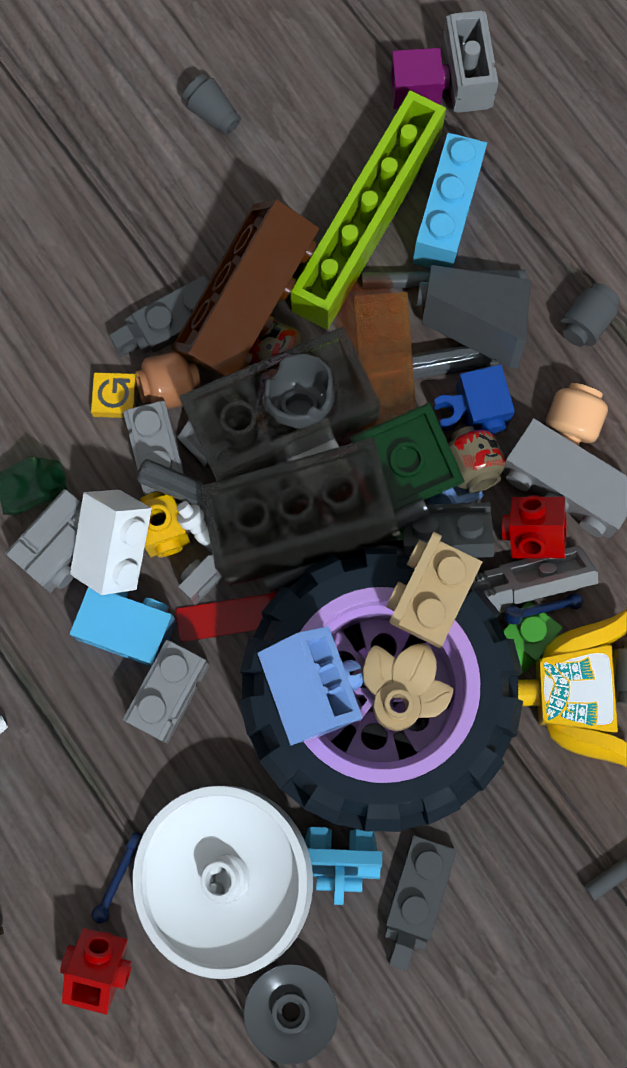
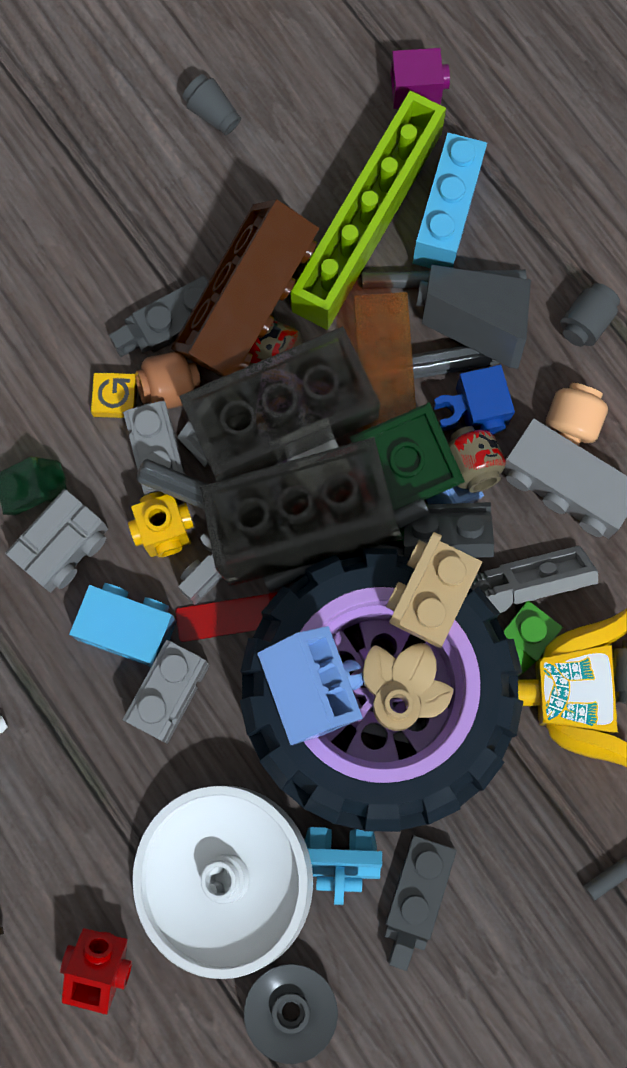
(101, 913): dark blue hinge -> none
(110, 541): white brick -> none
(192, 518): white piece -> none
(300, 391): dark grey hair -> none
(470, 61): light grey brick -> none
(514, 614): dark blue hinge -> none
(536, 527): red brick -> none

